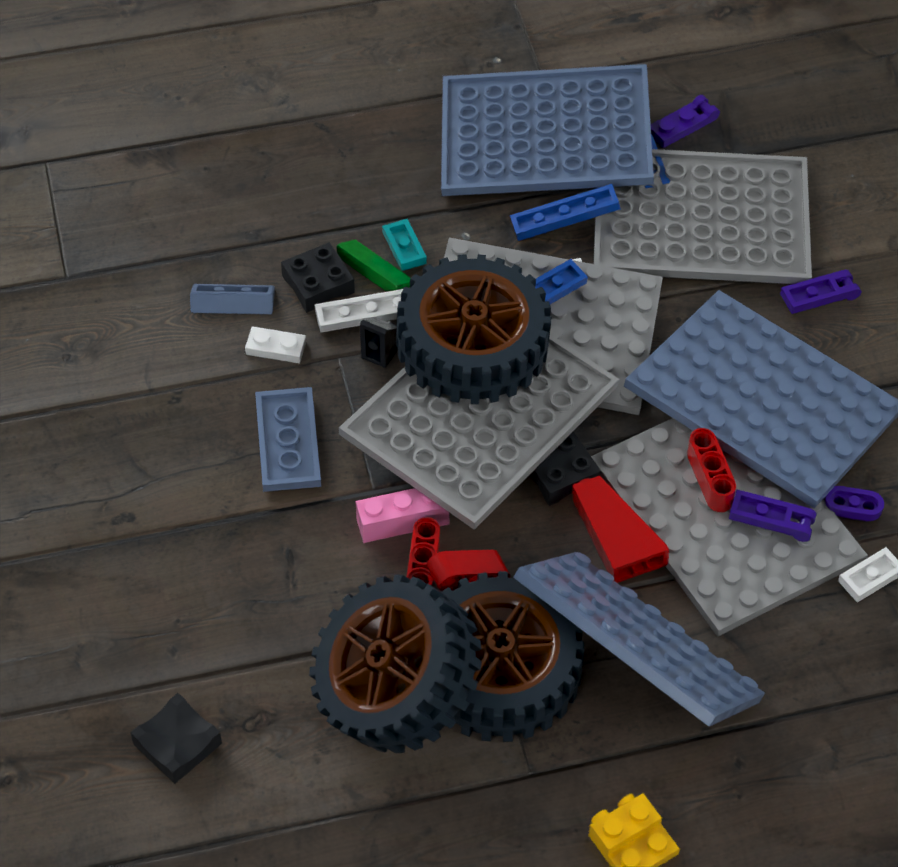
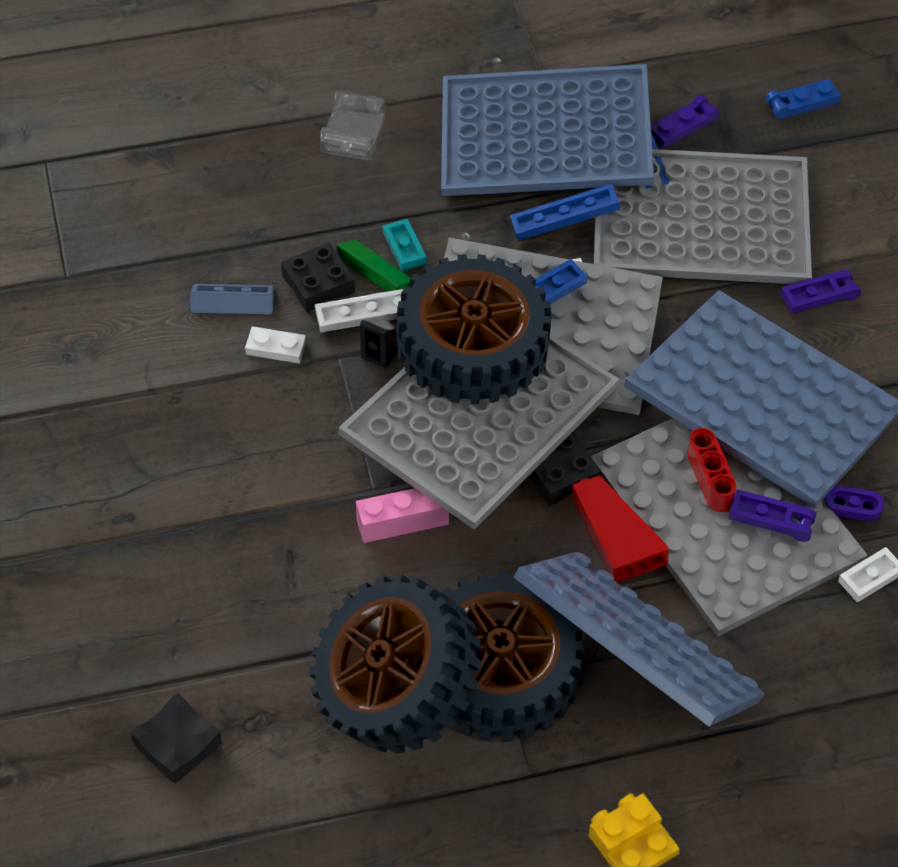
(287, 439): sand blue plate -> none
(353, 125): none -> clear panel
(423, 549): red beam -> none
(452, 566): red beam -> none
(803, 98): none -> blue plate

